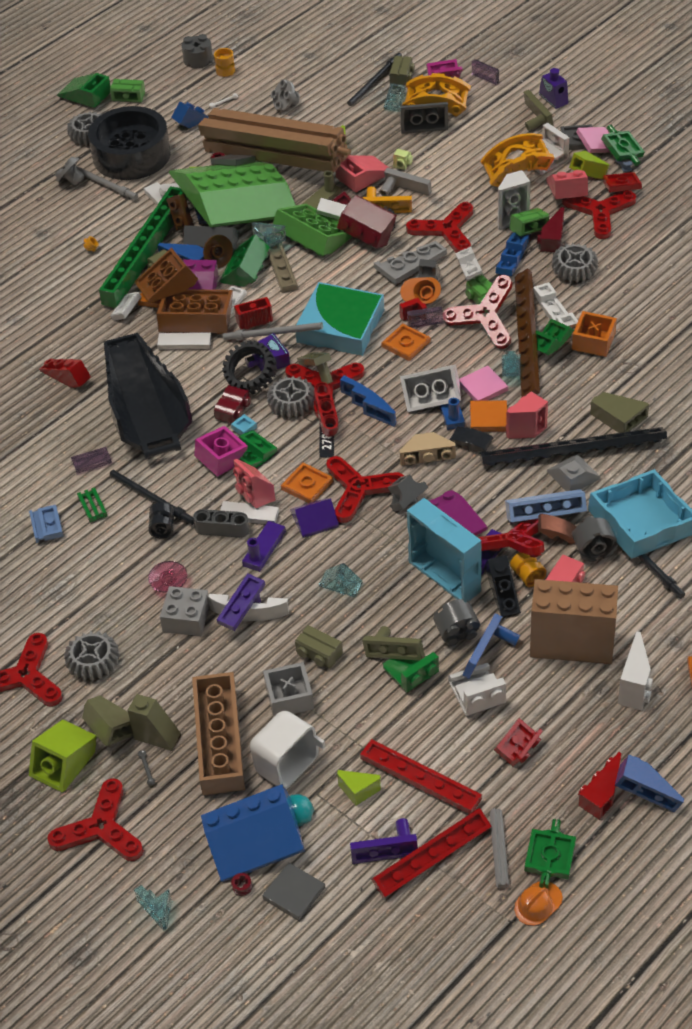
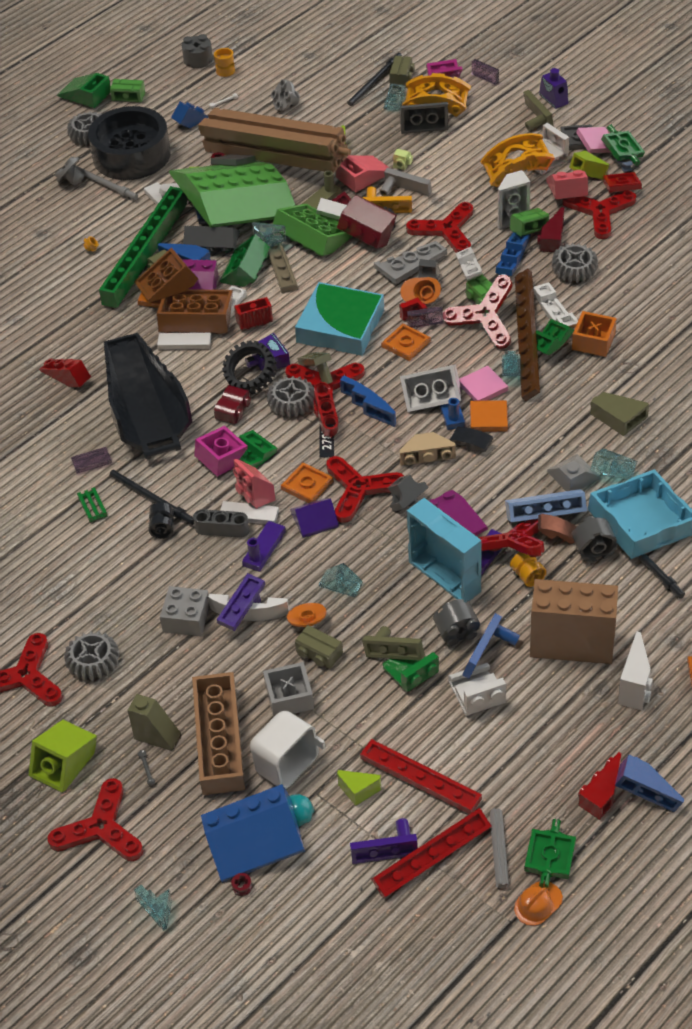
(46, 523): medium blue plate -> none
(107, 720): olive slope -> none
(125, 306): white tile -> none
(167, 574): clear pink dish -> none
(180, 211): reddish brown bracket -> none
(223, 250): reddish brown dish -> none
(241, 334): light grey bar -> none
(243, 425): medium azure plate -> none
(293, 891): dark grey tile -> none
(306, 614): none -> orange dish
(502, 585): black slope -> none
(517, 742): red bracket -> none
(527, 417): coral slope -> none
(567, 570): coral brick -> none
(580, 445): black plate -> none
(613, 464): none -> clear light blue slope

